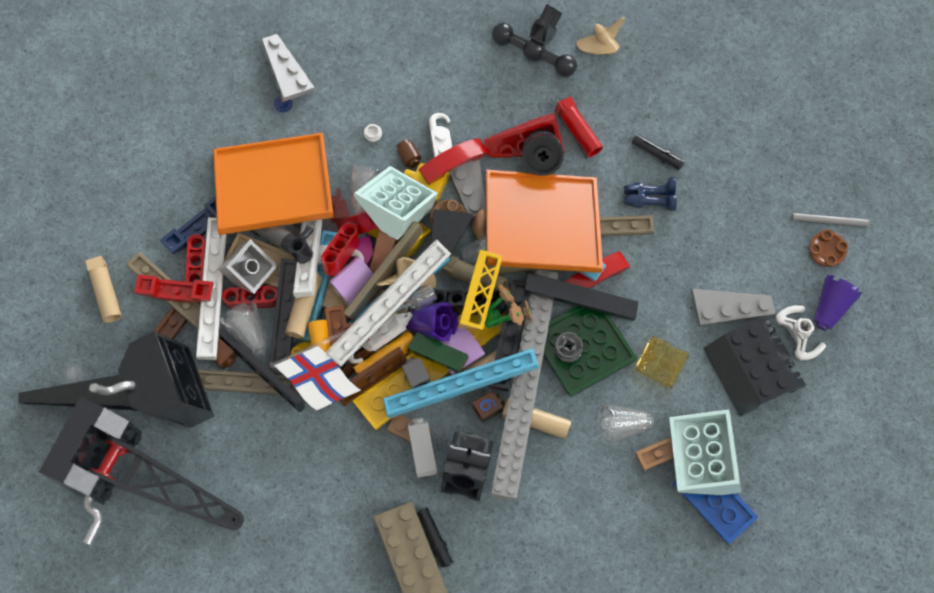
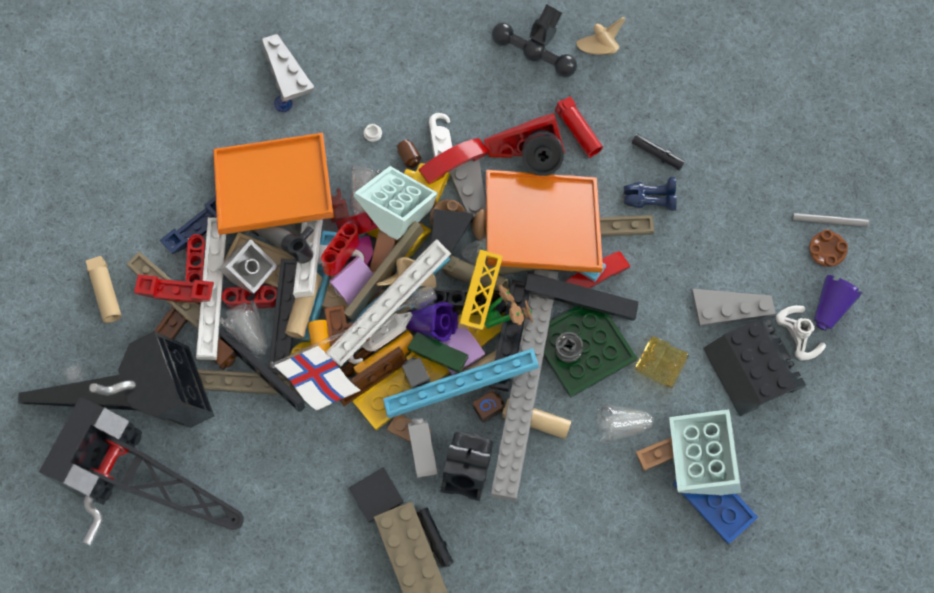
(376, 494): none -> black tile

